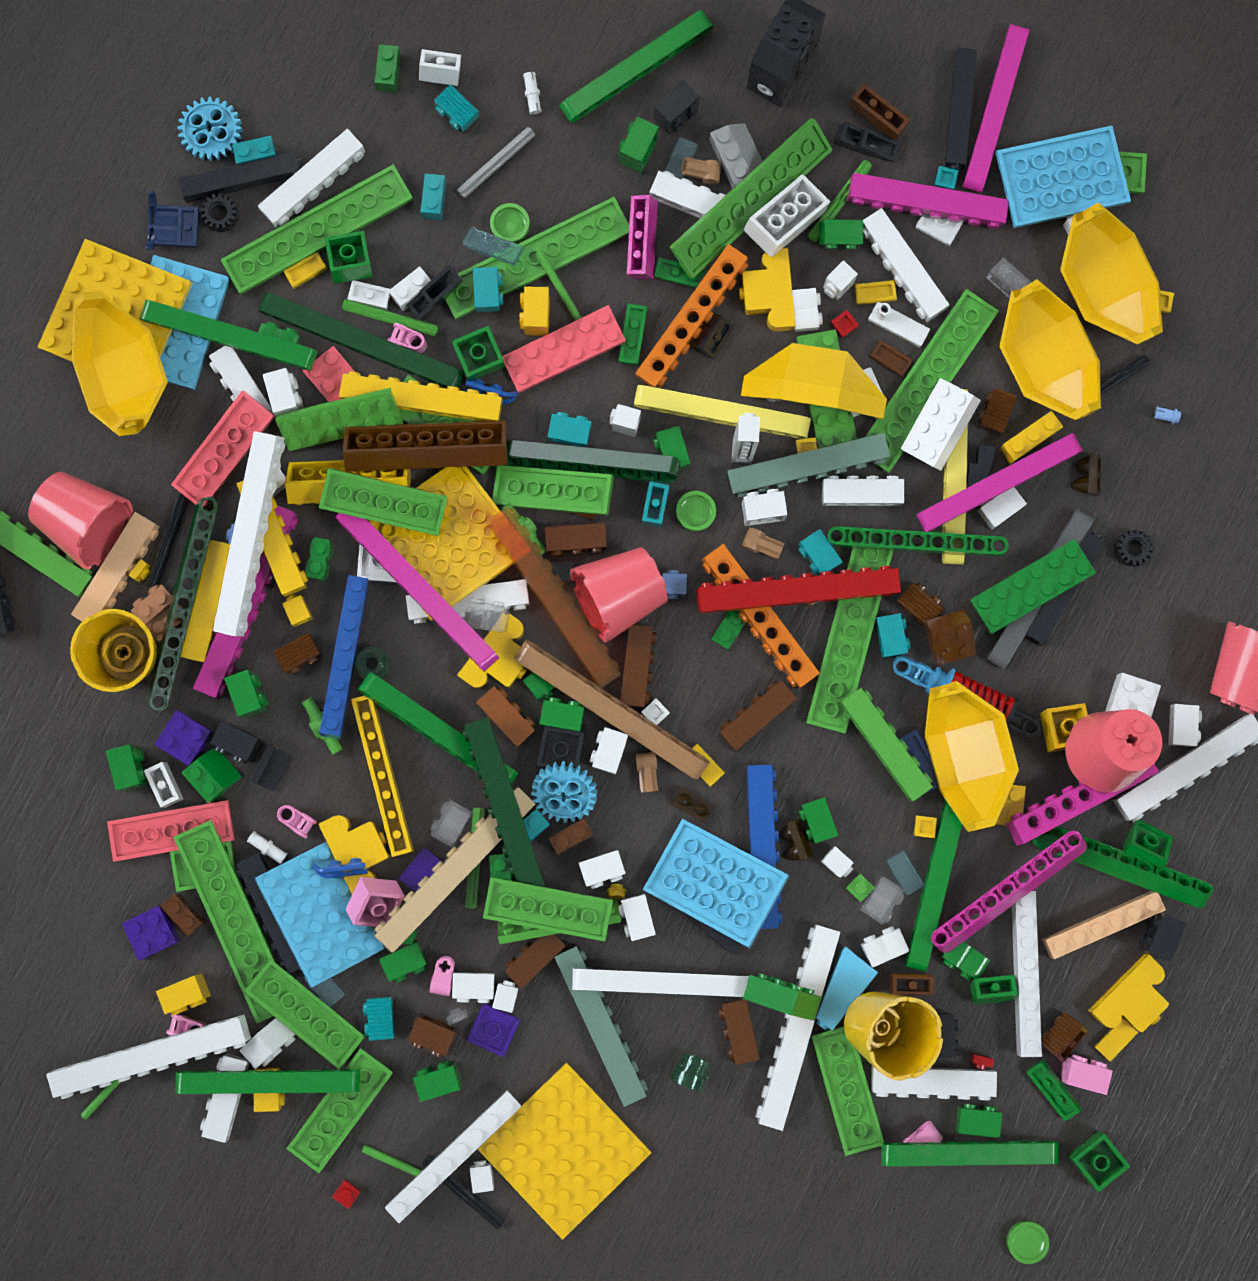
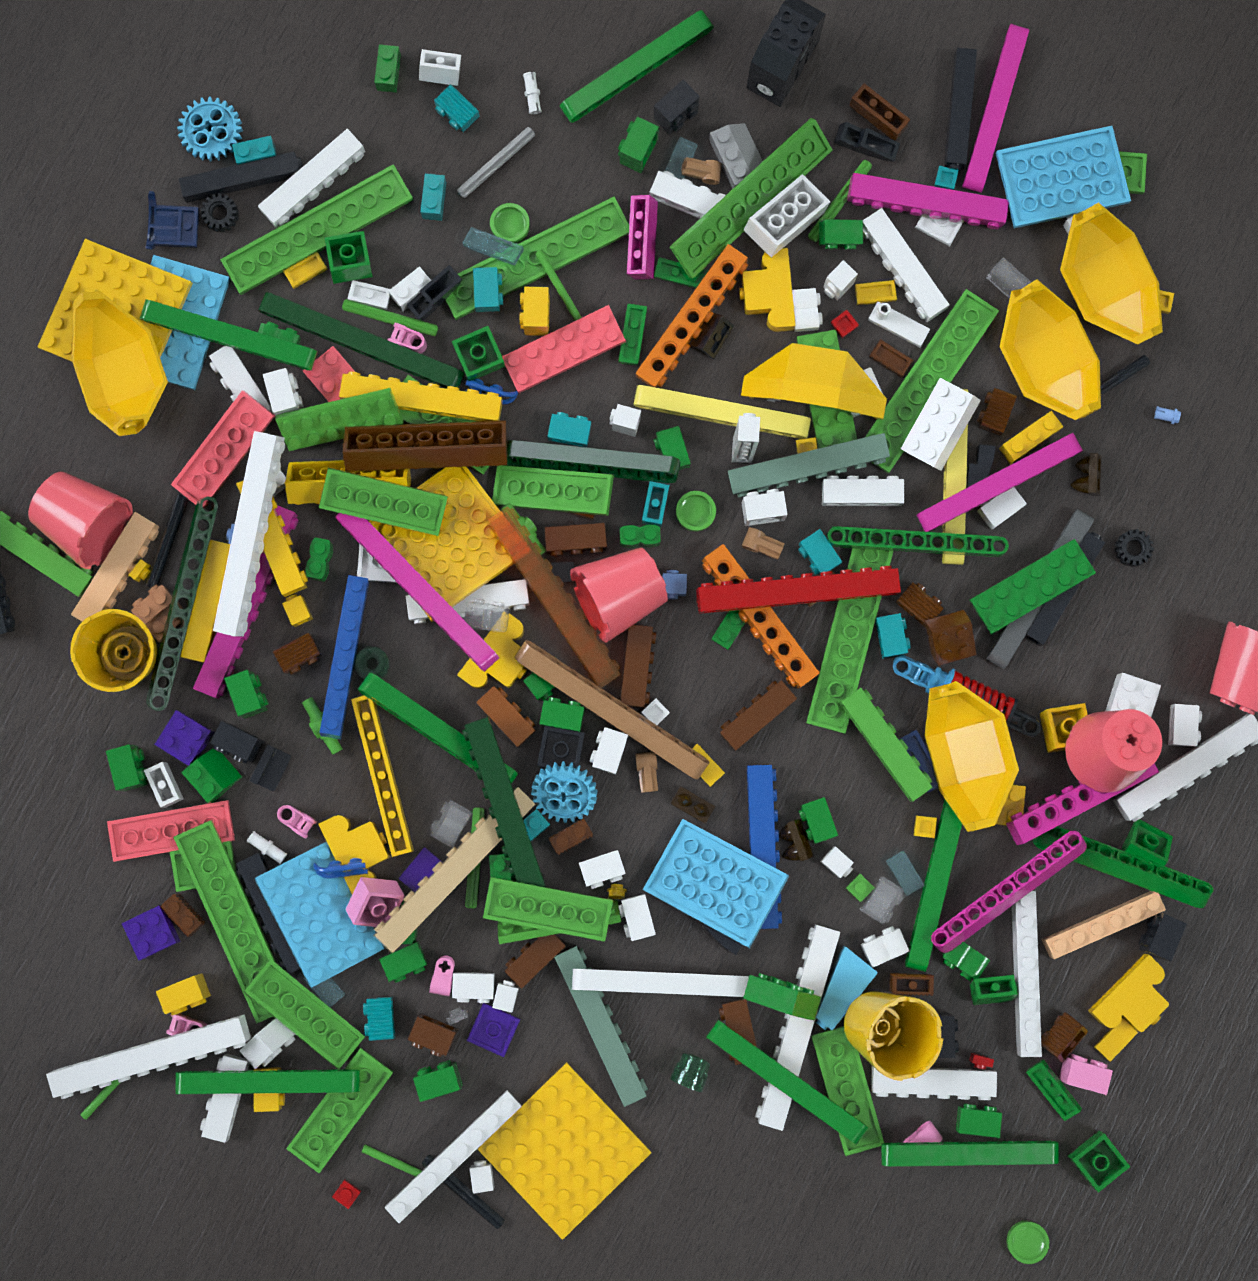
(646, 536): none -> green brick
(787, 1082): none -> green beam

